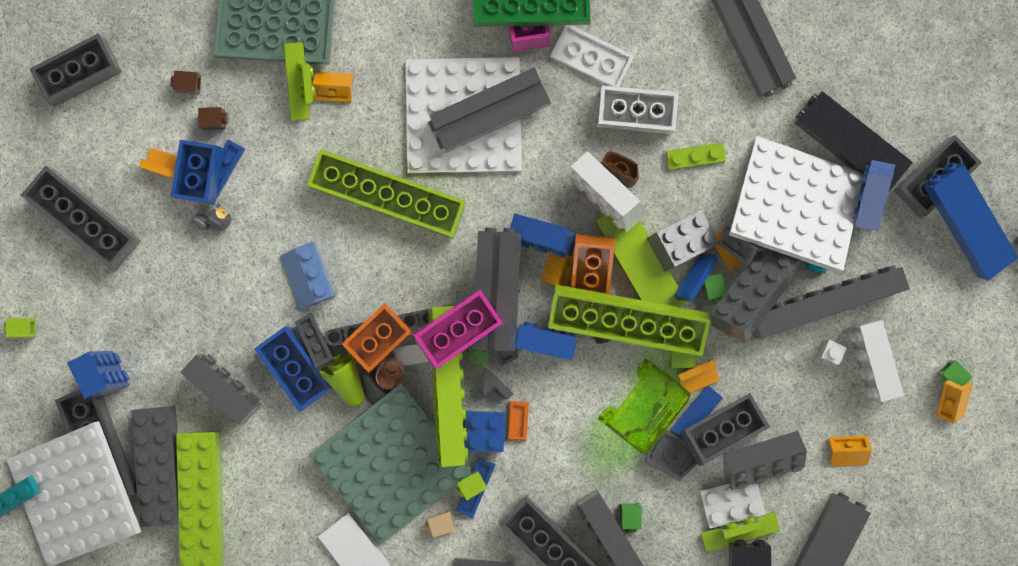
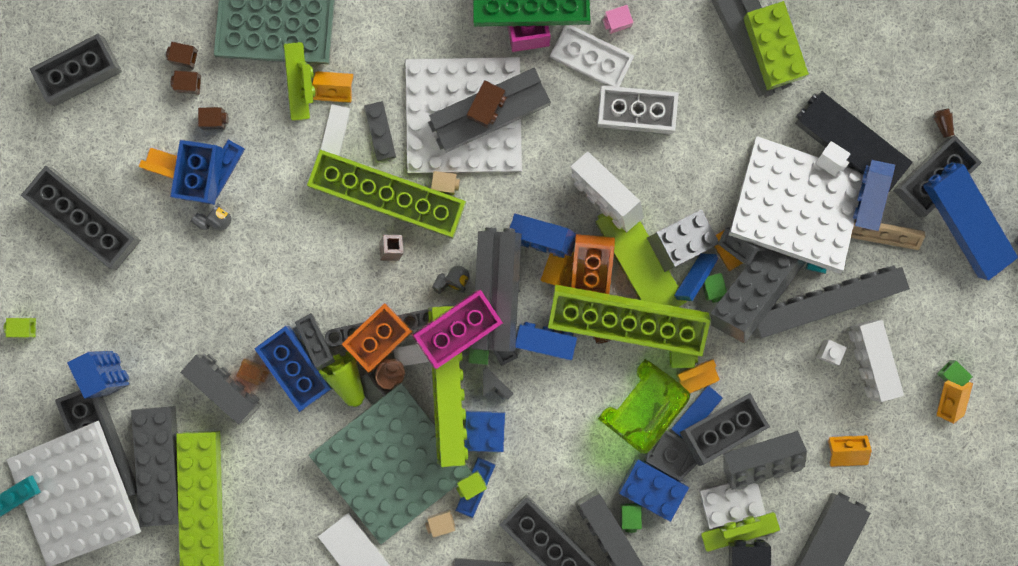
(181, 54): none -> reddish brown brick
(253, 372): none -> clear orange brick
(307, 275): medium blue slope -> none
(335, 129): none -> white tile
(380, 131): none -> dark grey plate
(391, 247): none -> brick
(445, 182): none -> tan brick
(455, 279): none -> dark grey piece
(486, 104): none -> reddish brown brick
(518, 420): orange tile -> none
(617, 19): none -> bright pink brick
(622, 168): reddish brown piece -> none
(653, 489): none -> blue brick
(695, 156): lime plate -> none
(775, 45): none -> lime brick
(833, 159): none -> white brick
(890, 235): none -> tan plate
(944, 121): none -> reddish brown cone

